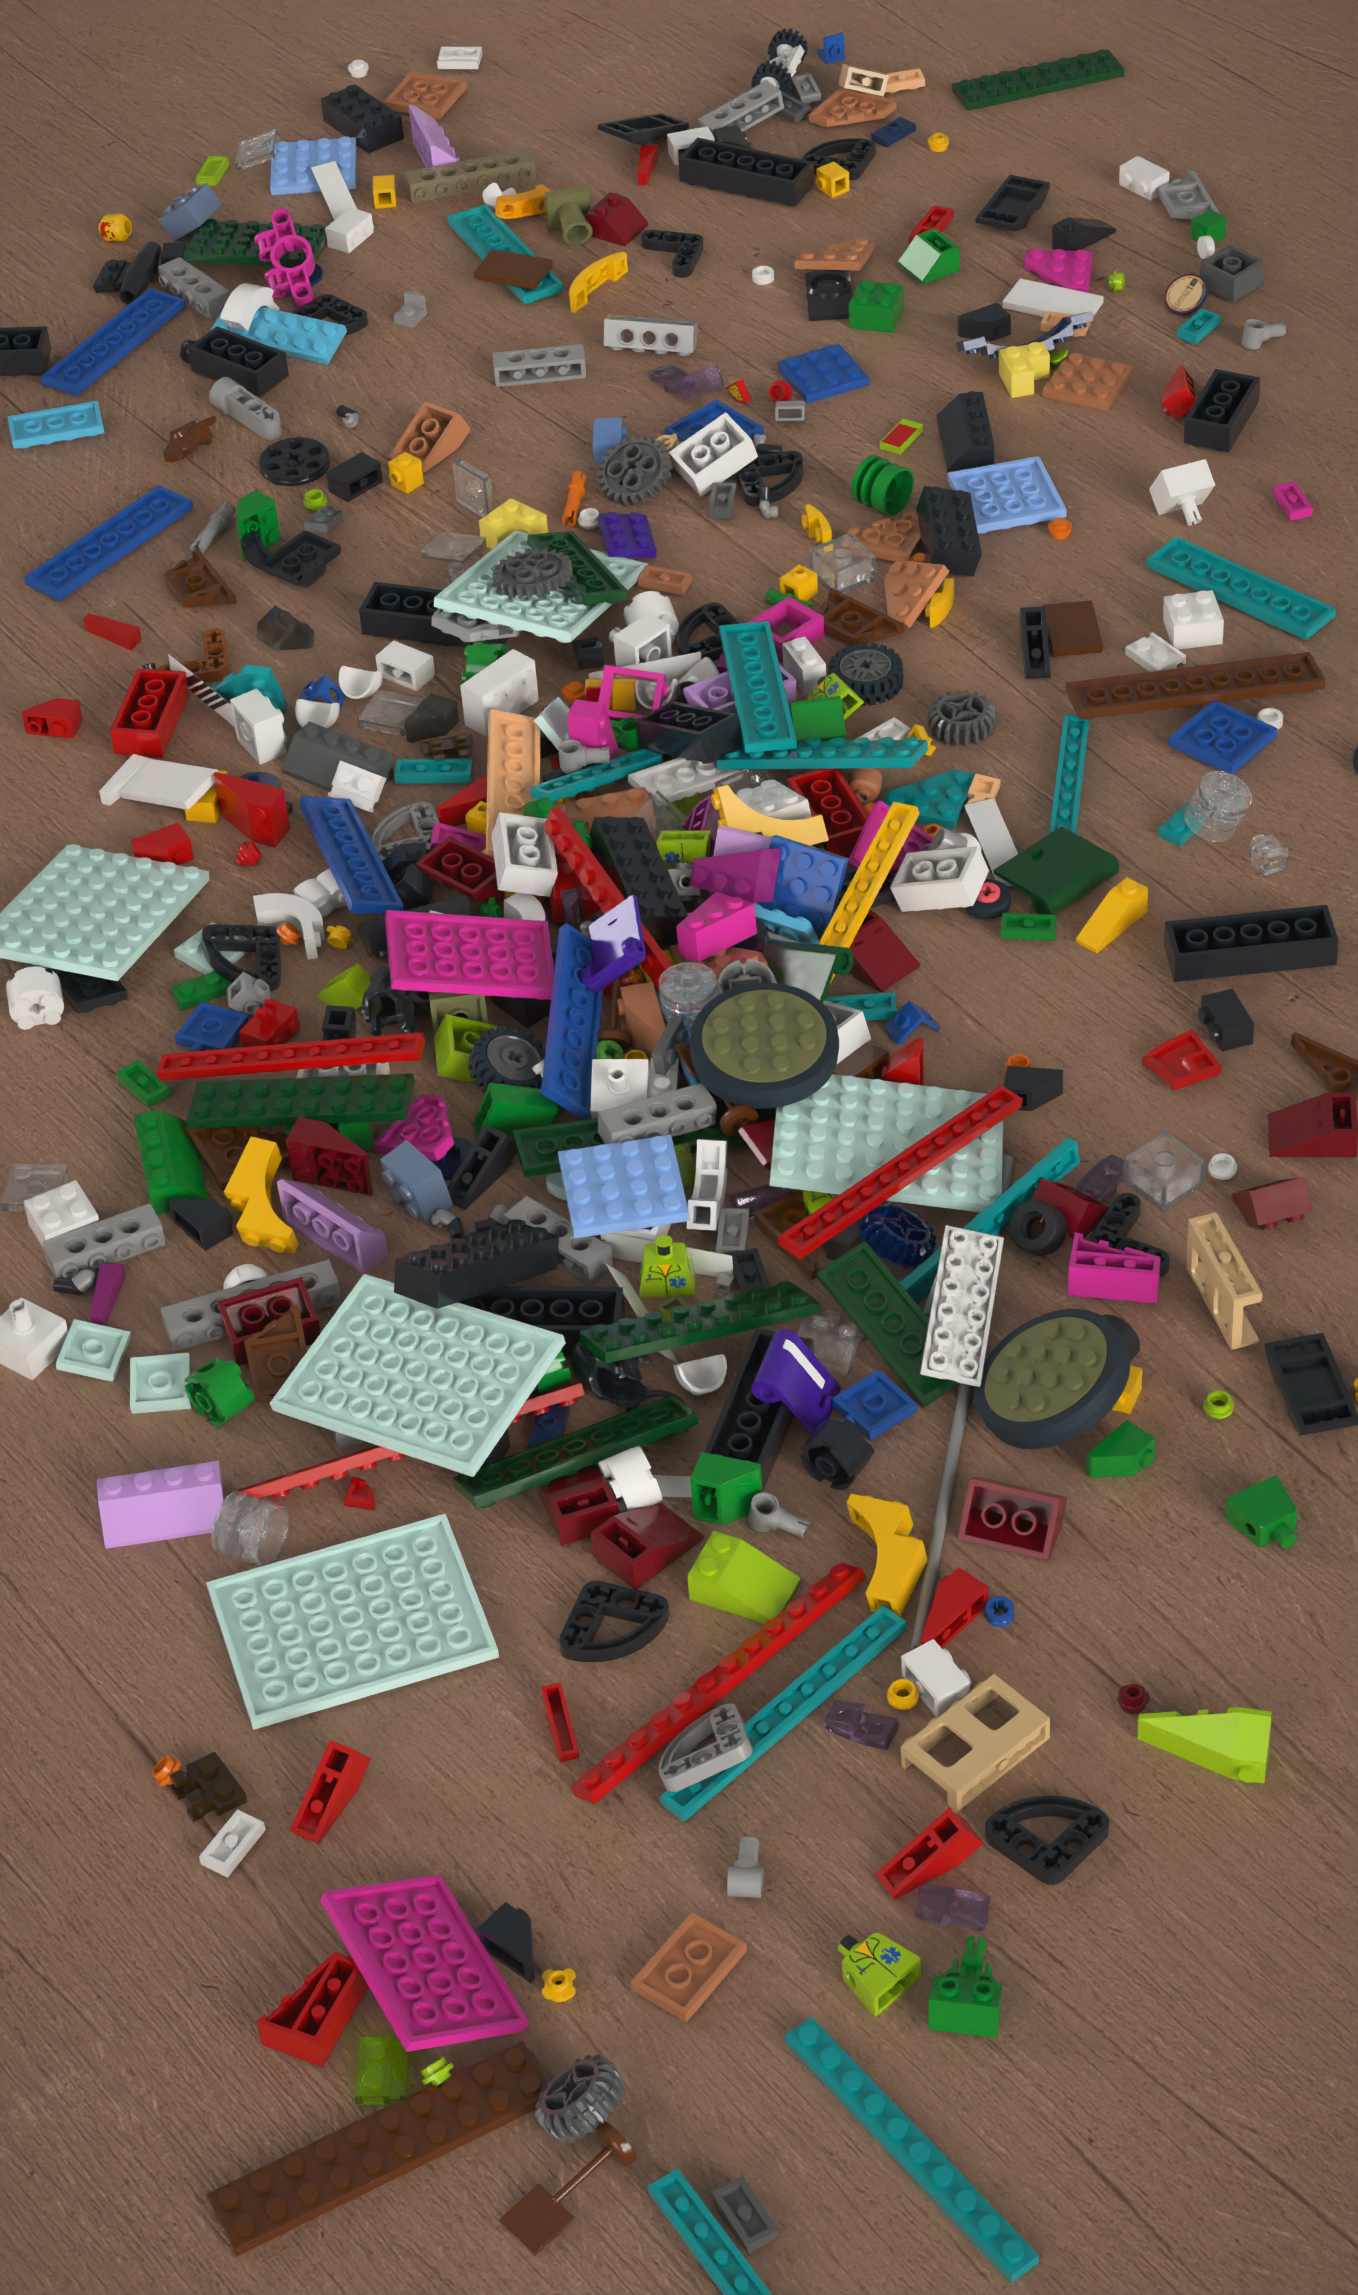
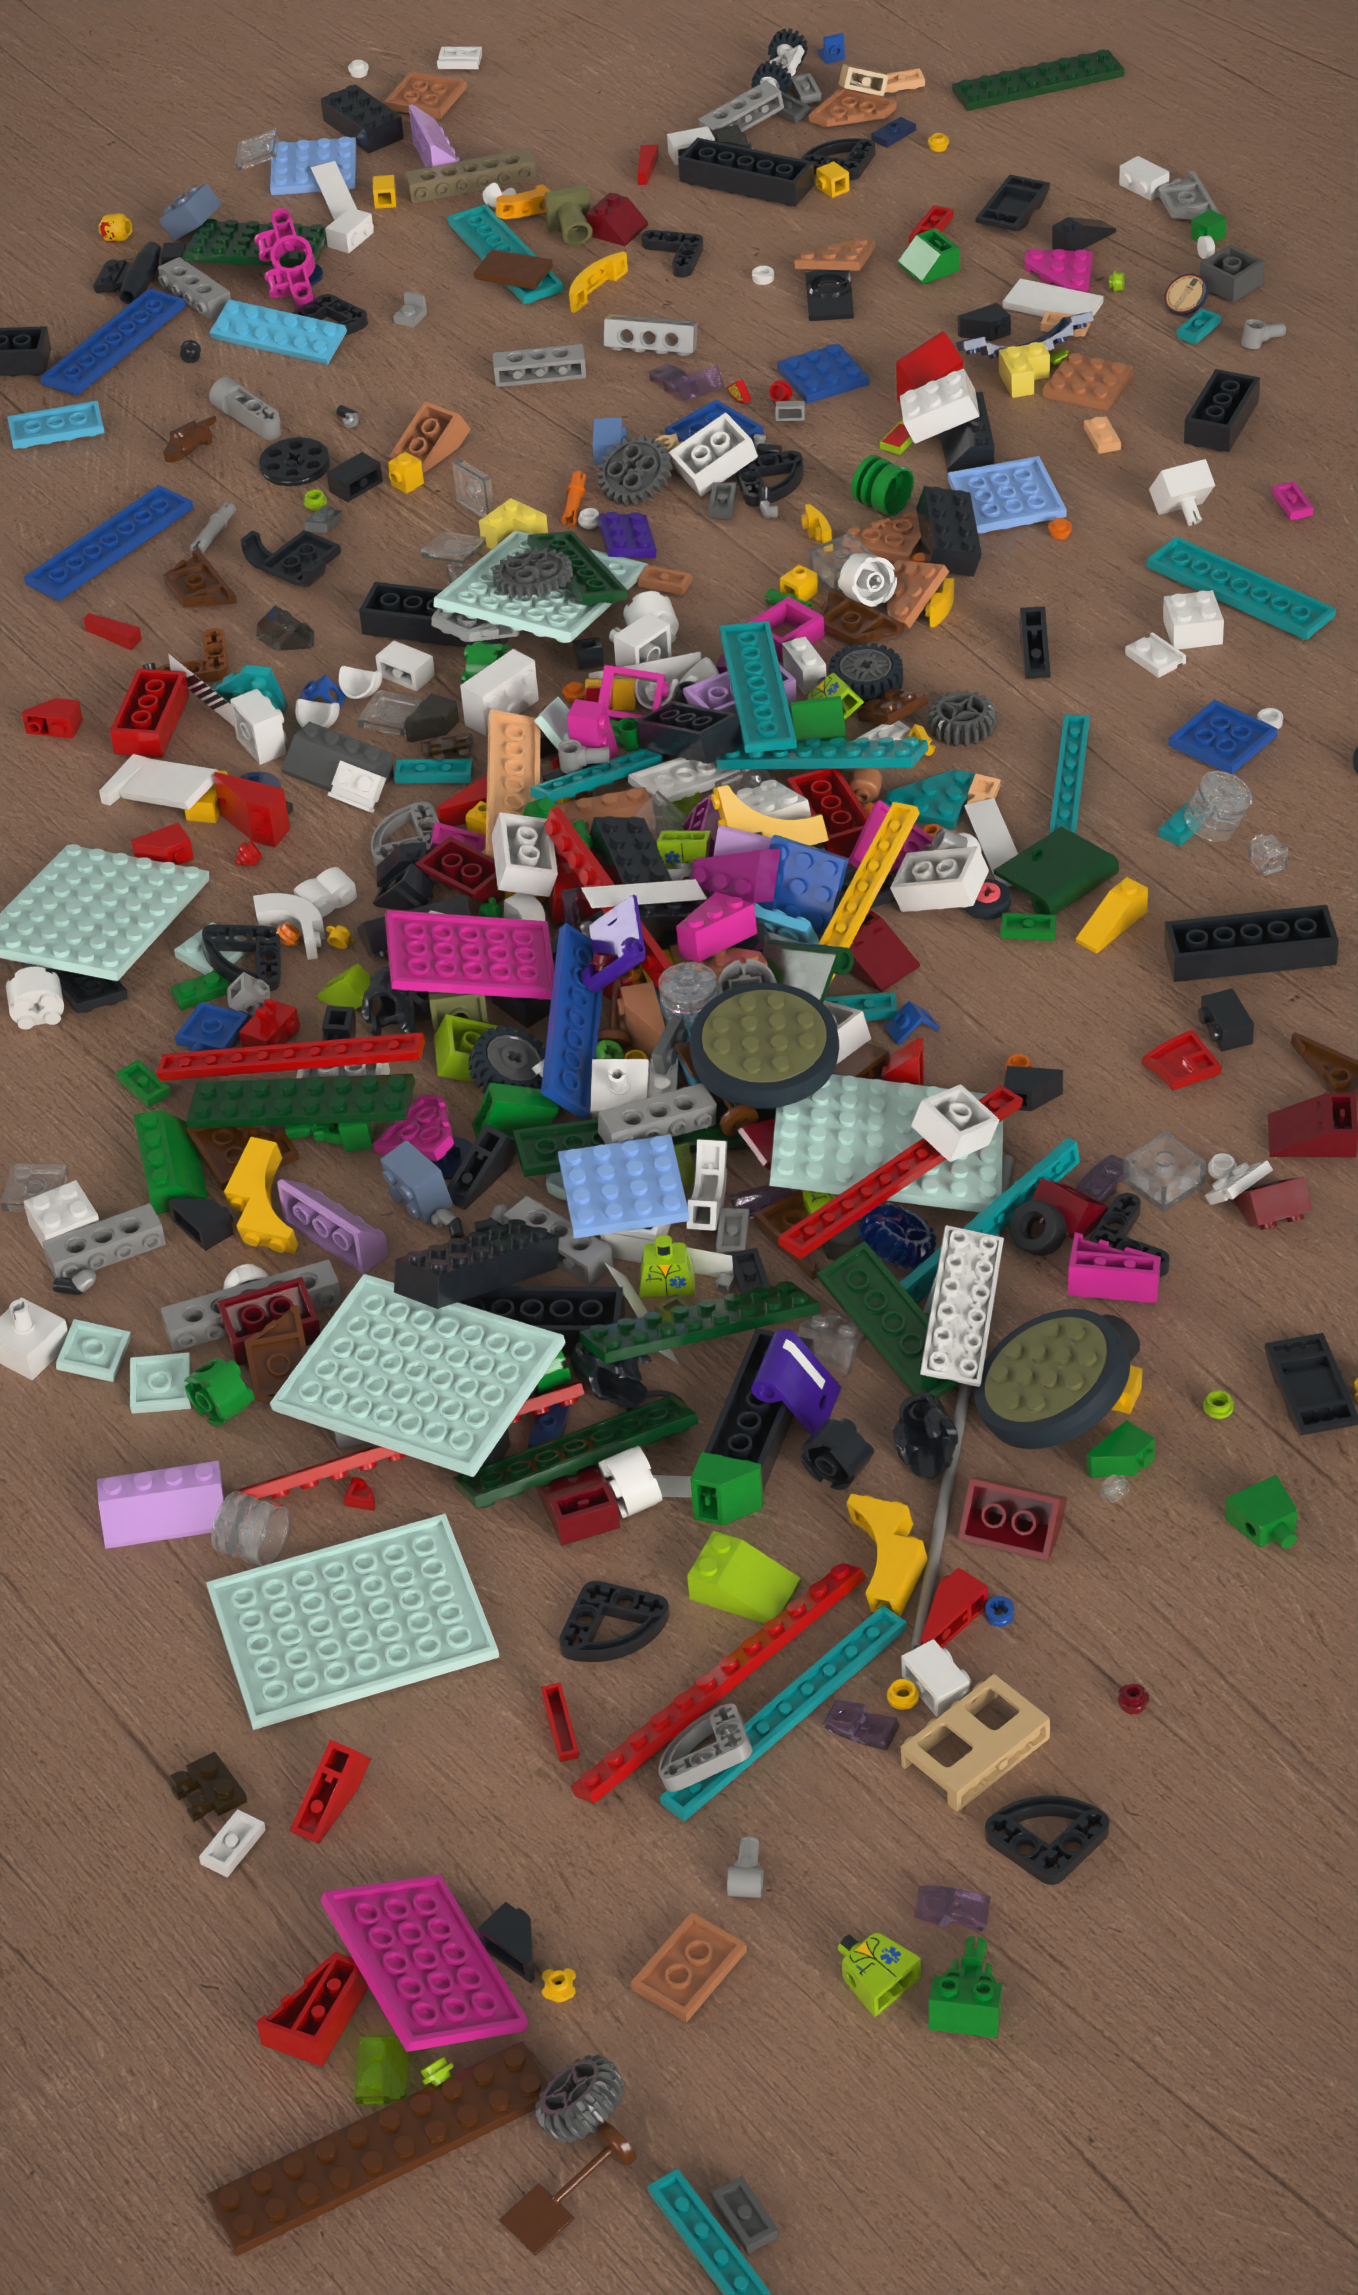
(107, 1288): magenta piece -> none
(164, 1769): orange plate -> none
(212, 170): lime tile -> none
(239, 358): black brick -> none
(244, 303): white arch -> none
(258, 514): green slope -> none
(327, 1158): dark red slope -> none
(350, 855): blue plate -> none
(602, 960): none -> dark red plate
(642, 1542): dark red slope -> none
(644, 128): black slope -> none
(646, 893): none -> white sticker
(702, 1375): white helmet -> none
(707, 615): black beam -> none
(775, 1518): light grey pin -> none
(867, 579): none -> white brick
(874, 1404): blue plate -> none
(876, 306): green brick -> none
(891, 706): none -> reddish brown plate
(912, 2150): teal plate -> none
(925, 1435): none -> black hair
(927, 363): none -> red slope
(930, 1854): red slope -> none
(939, 406): none -> white brick
(955, 1122): none -> white brick
(1073, 628): reddish brown tile -> none
(1102, 434): none -> light nougat plate
(1114, 1488): none -> clear plate
(1179, 394): red slope -> none
(1195, 685): reddish brown plate -> none
(1222, 1278): tan window -> none
(1225, 1743): lime wedge -> none
(1243, 1178): none -> white plate

